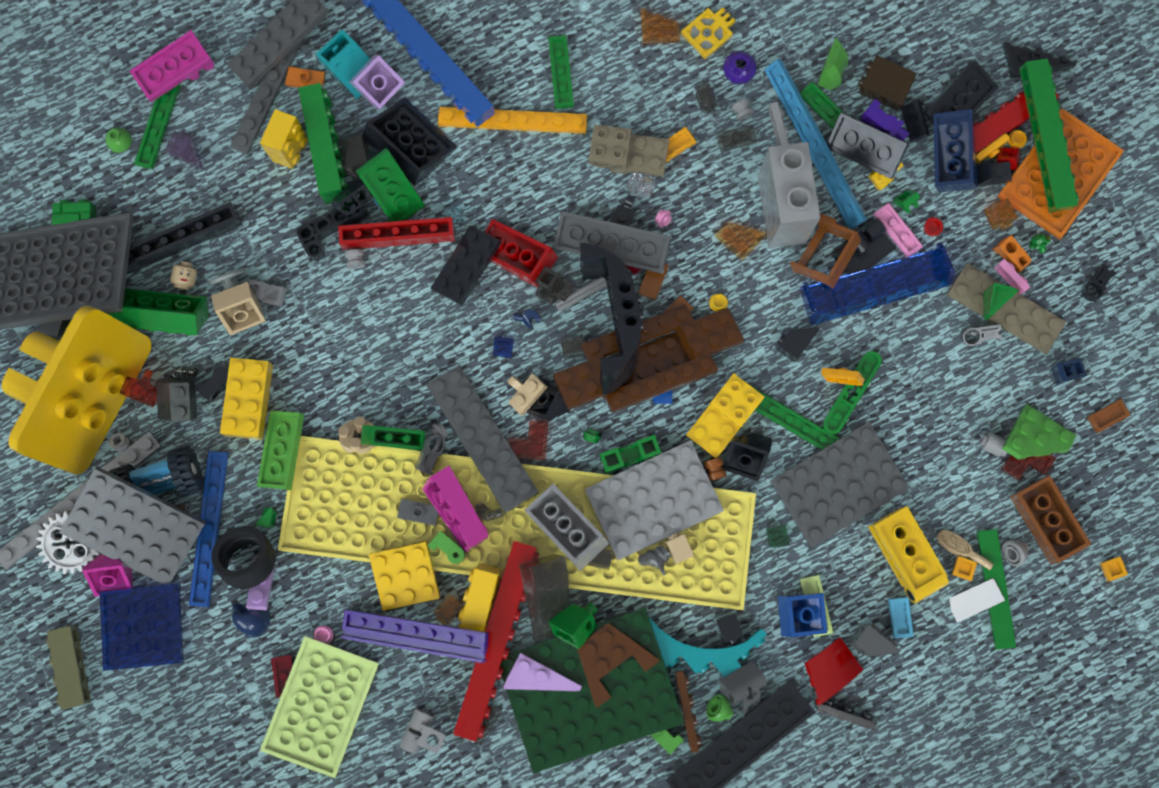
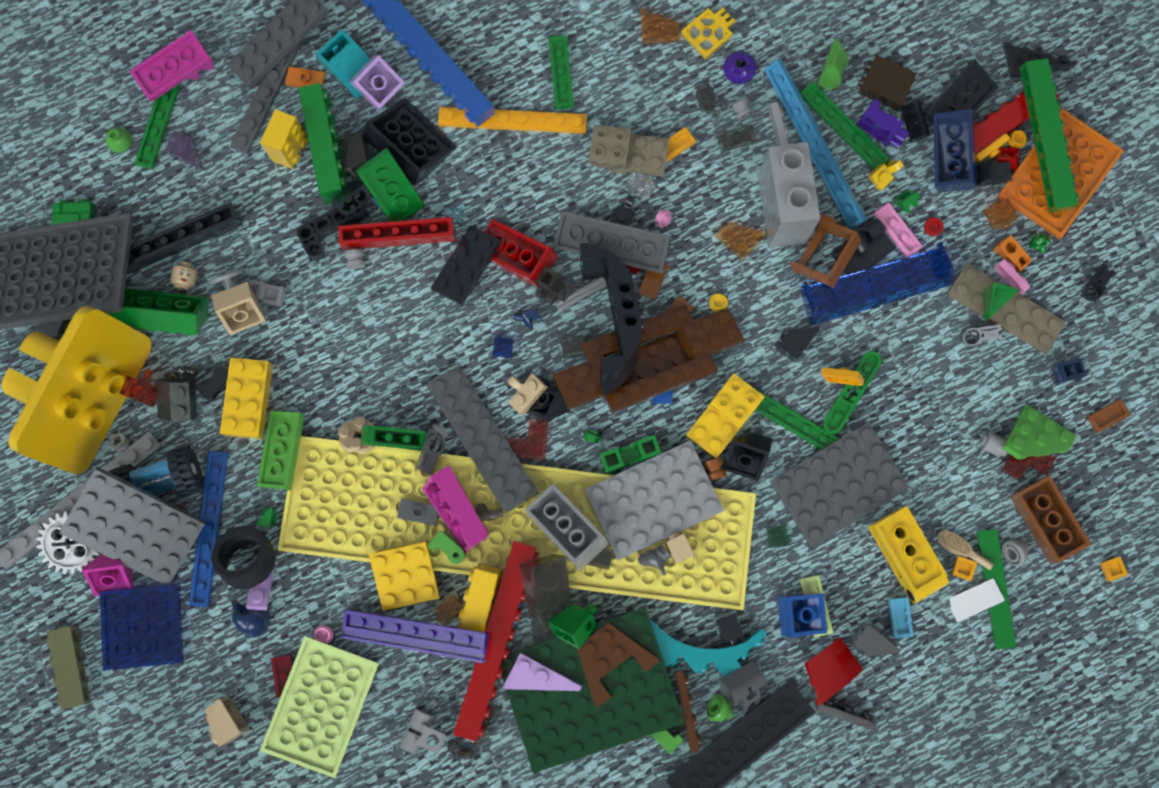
(225, 721): none -> tan slope
(457, 751): none -> clear smoke arm
(867, 145): plate -> none

